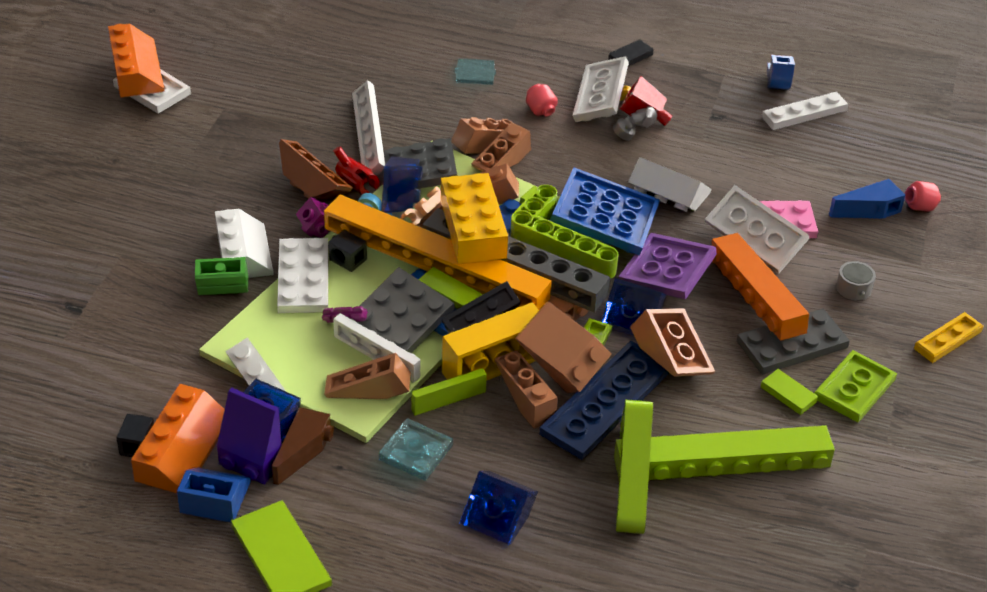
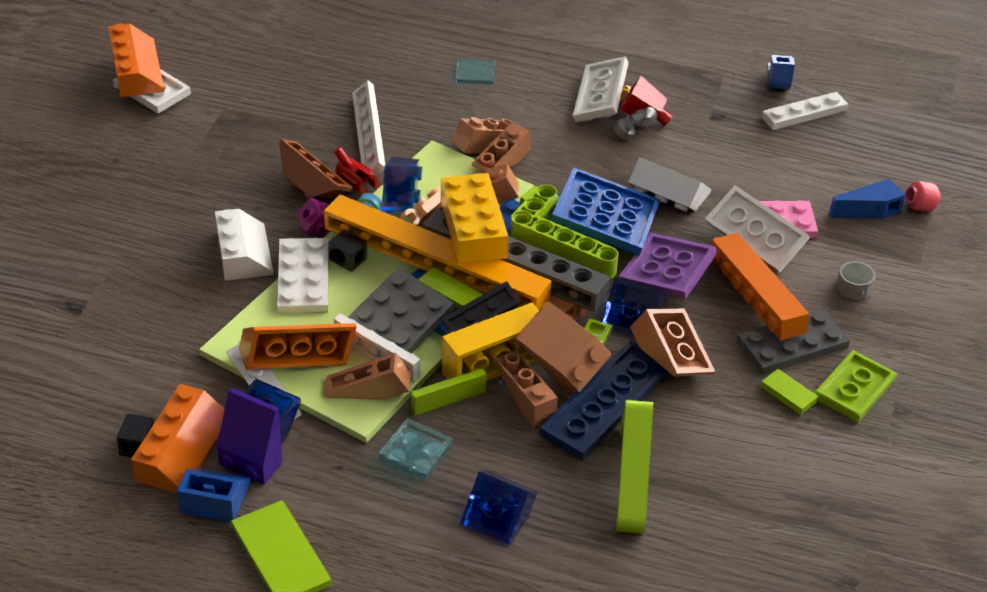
(221, 275): bright green brick -> none
(296, 345): none -> orange slope
(302, 443): reddish brown slope -> none
(356, 313): magenta axle -> none
(434, 157): dark grey plate -> none
(541, 100): coral head -> none
(634, 52): black tile -> none
(737, 452): lime brick -> none
(948, 337): yellow tile -> none

